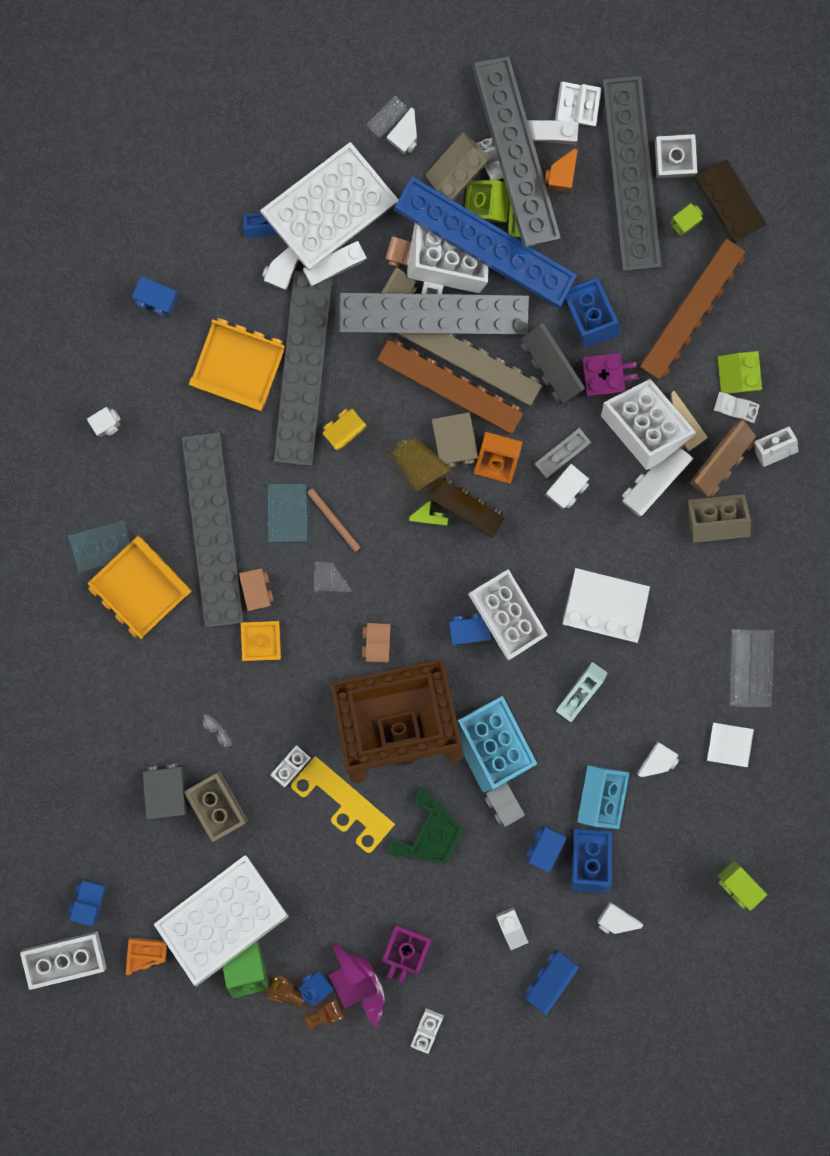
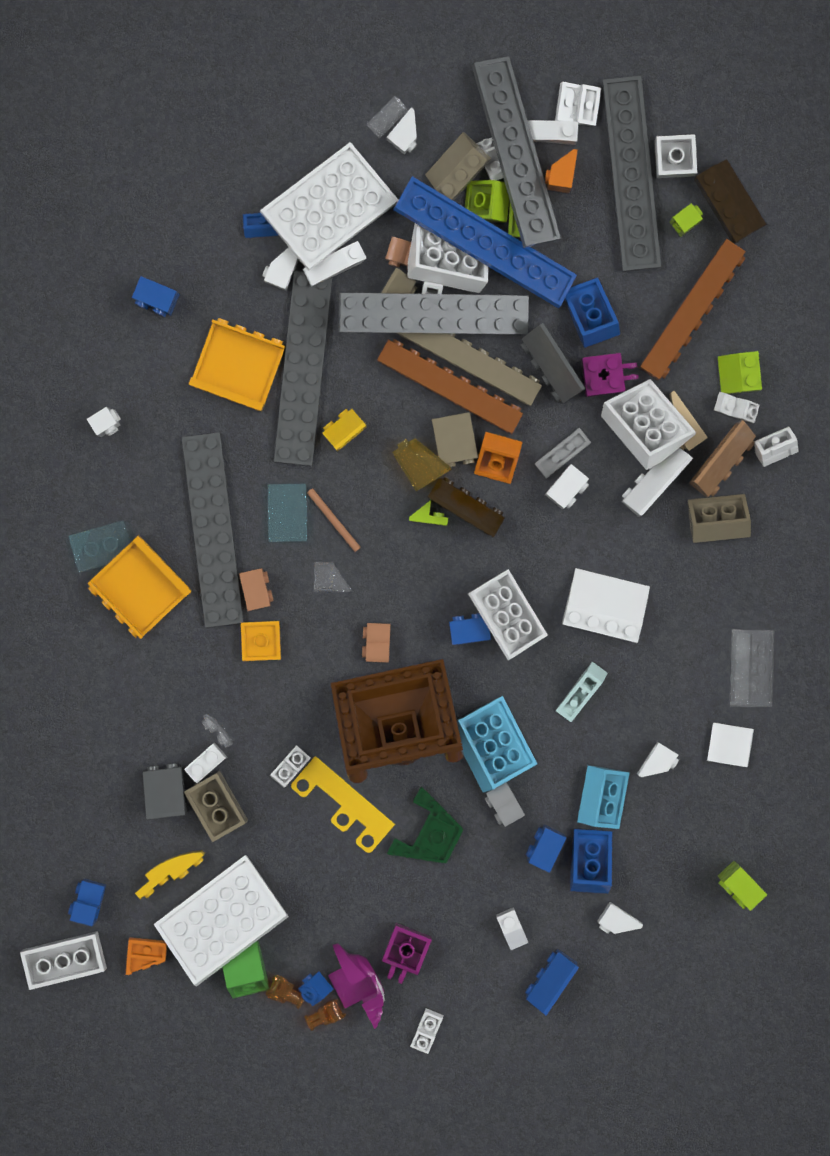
(175, 867): none -> yellow slope
(205, 763): none -> white brick

